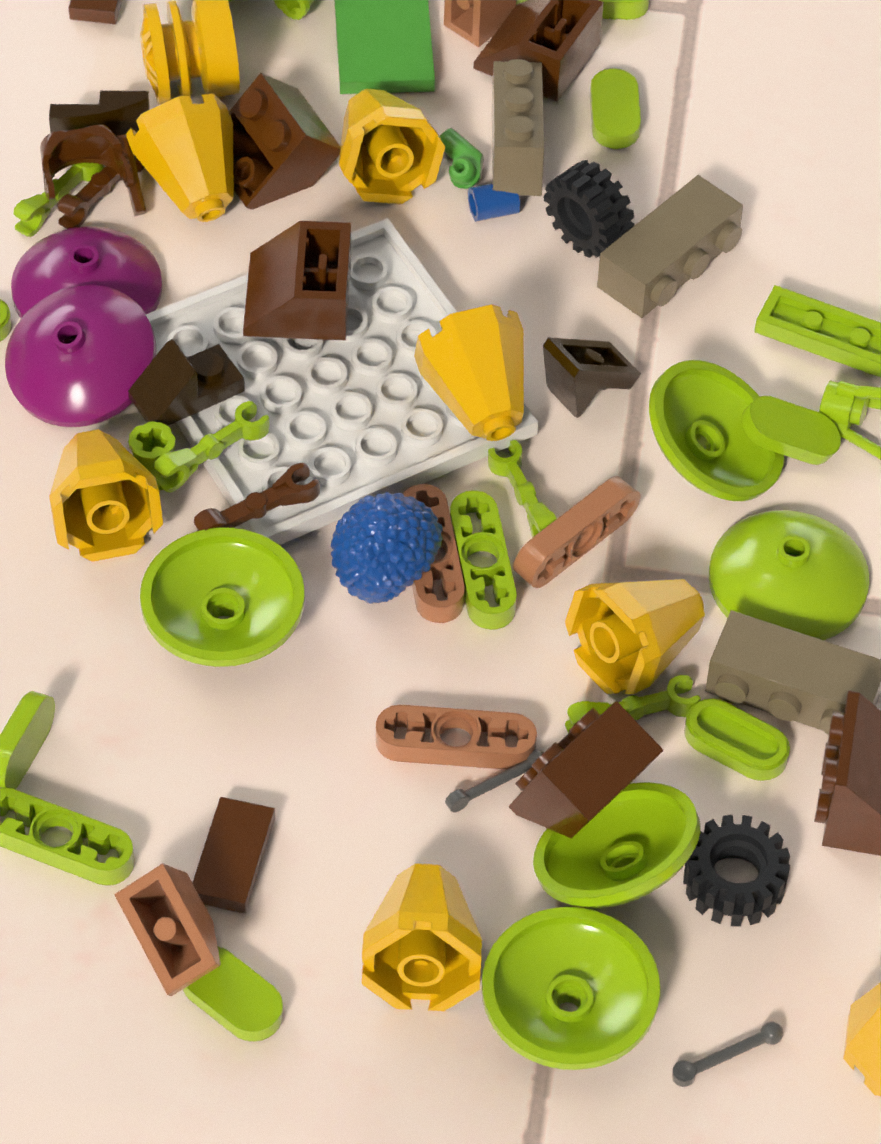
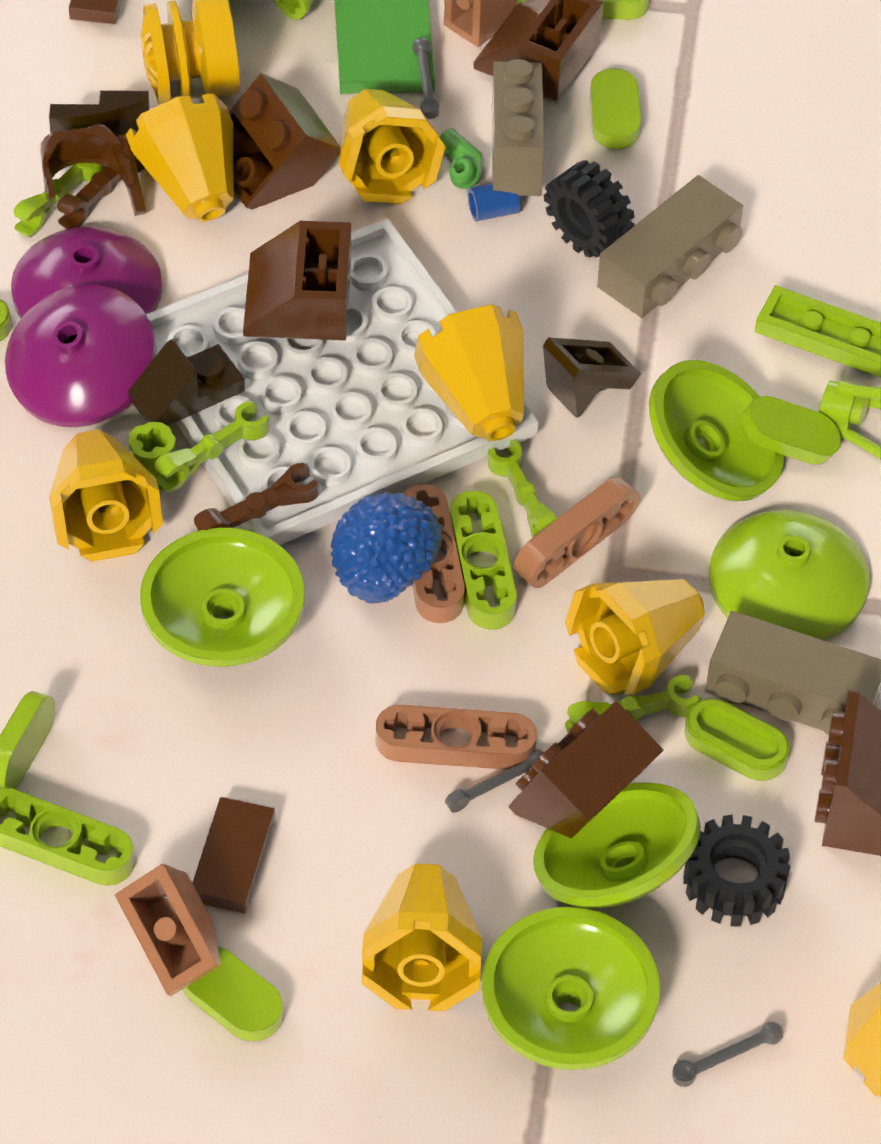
(428, 106): none -> dark grey hinge

